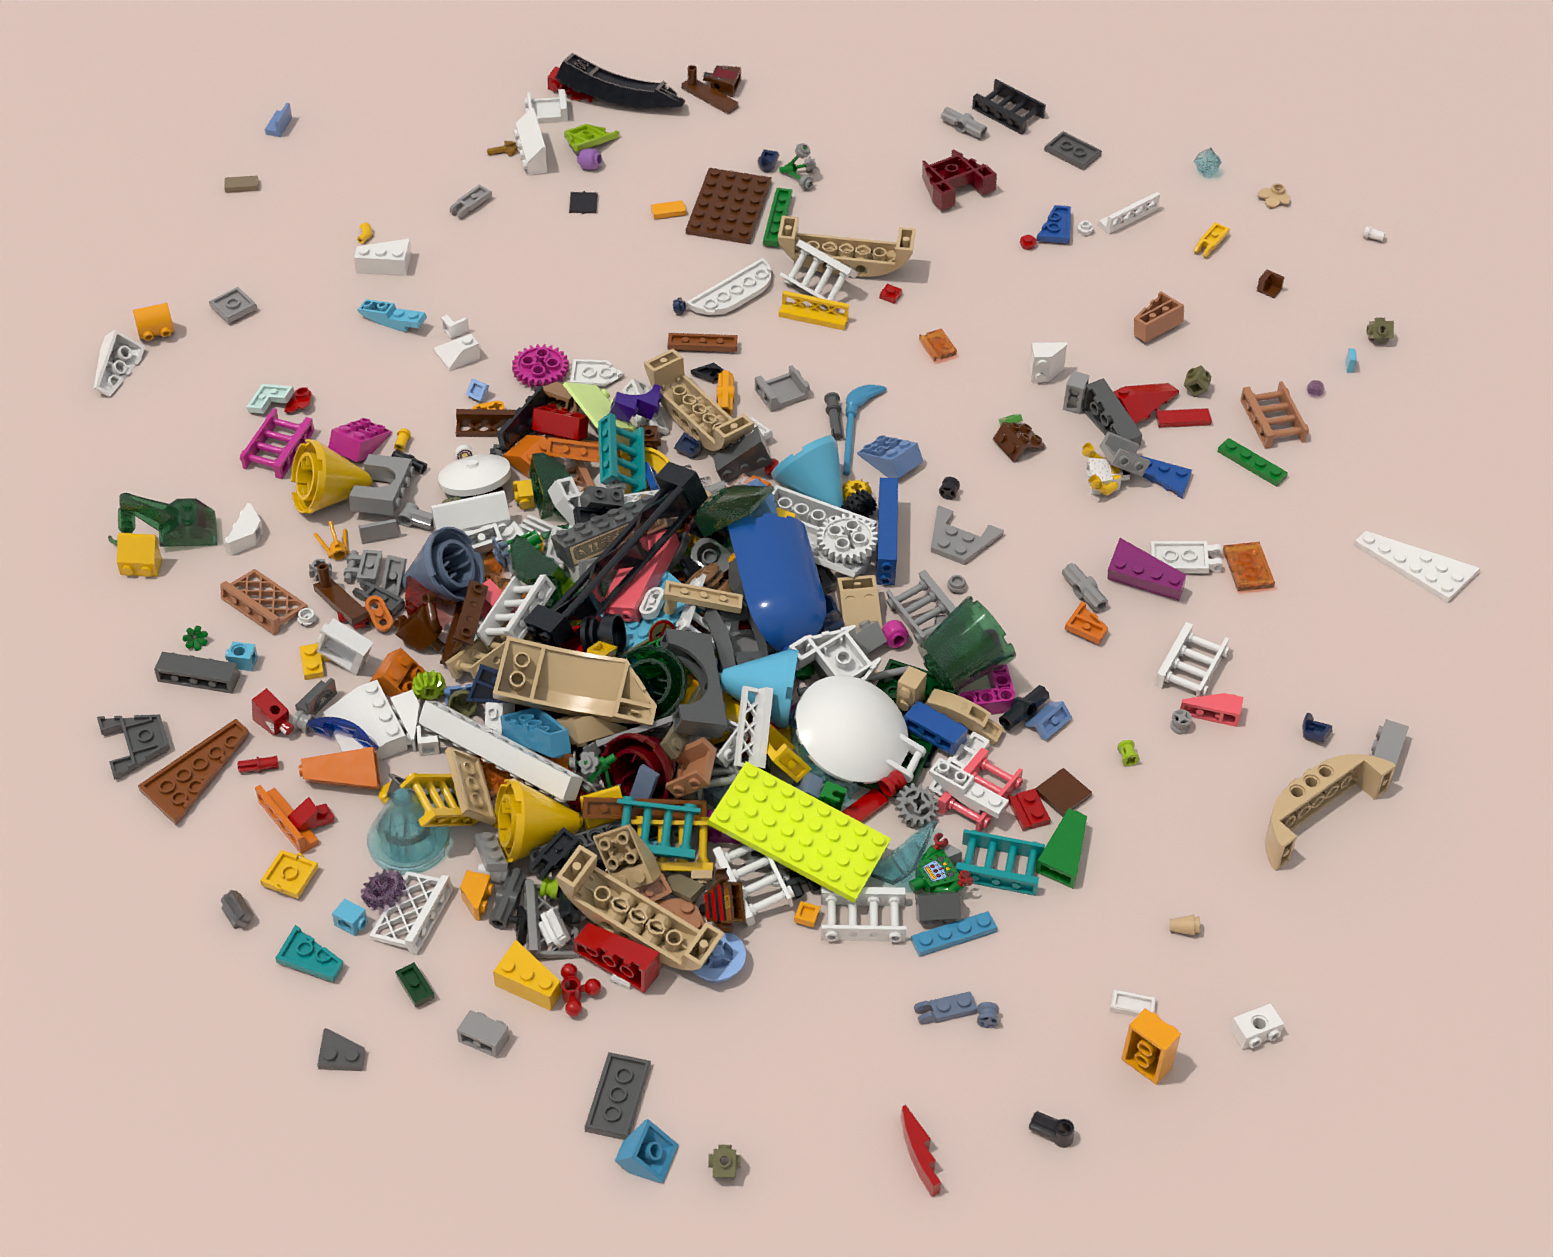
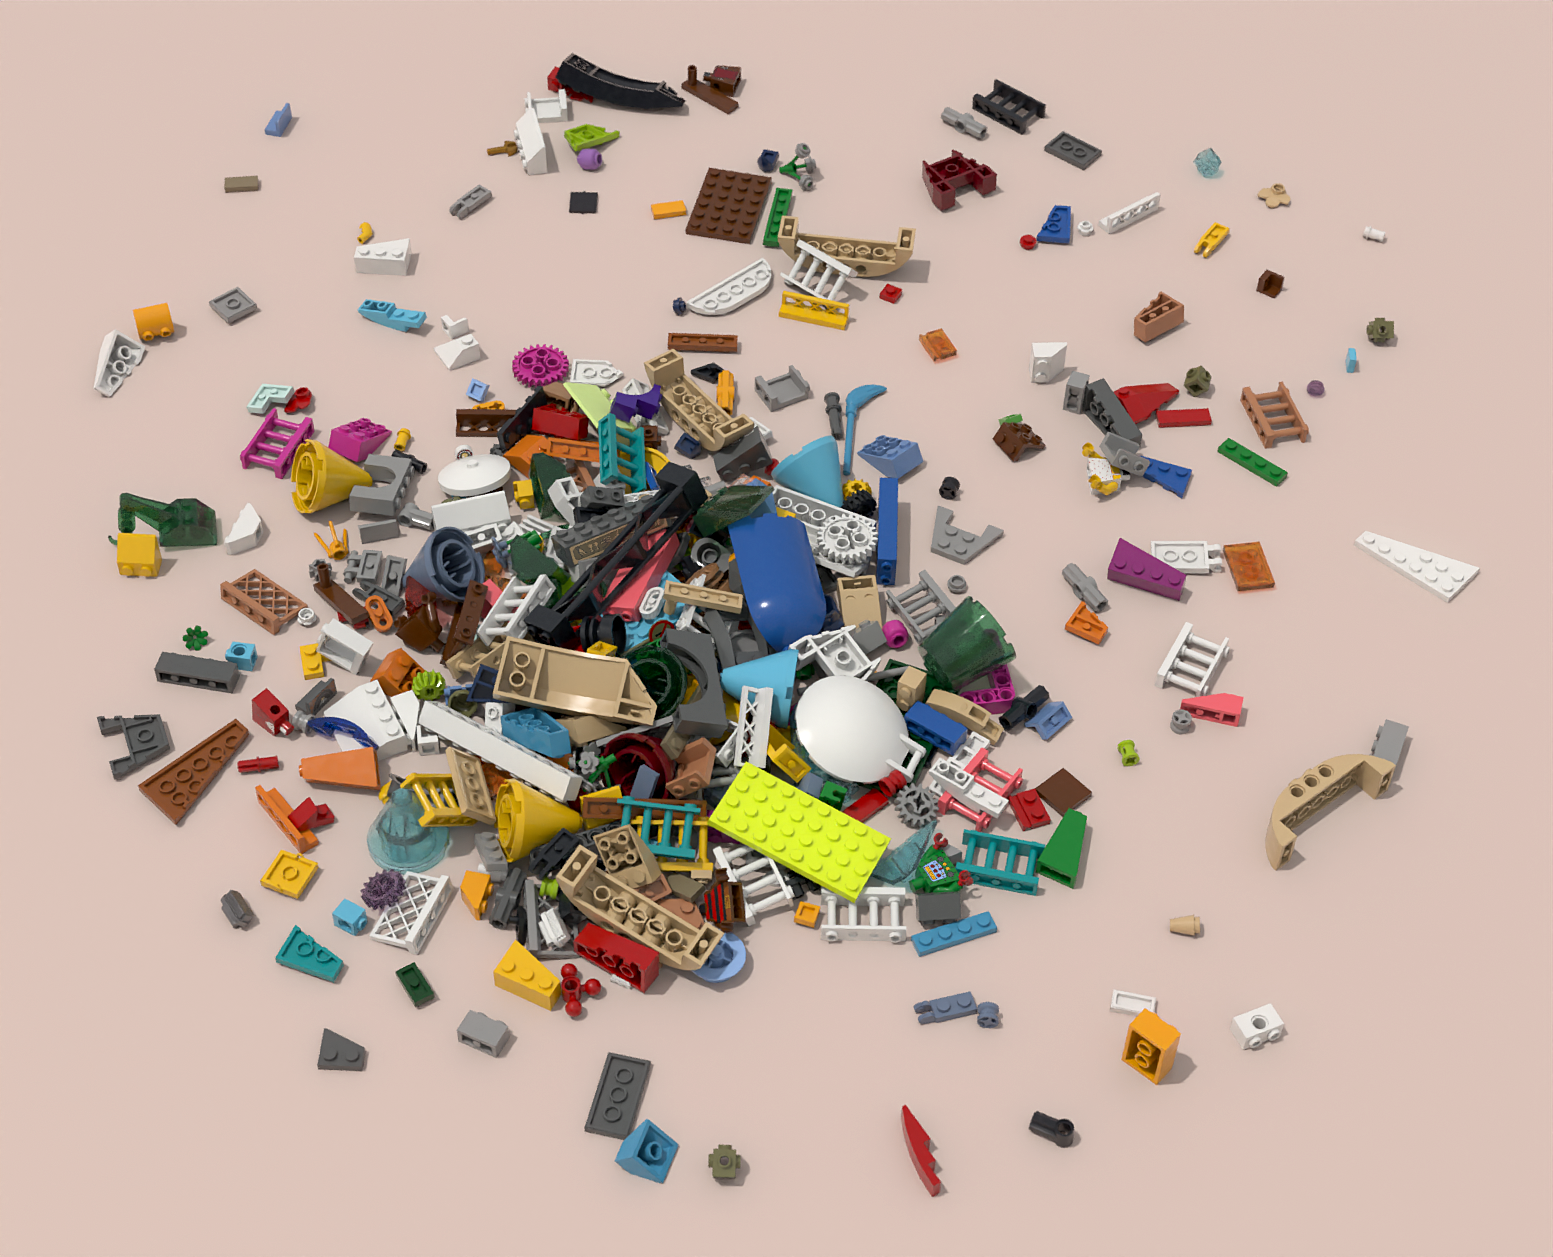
(1315, 730): dark blue plate -> none

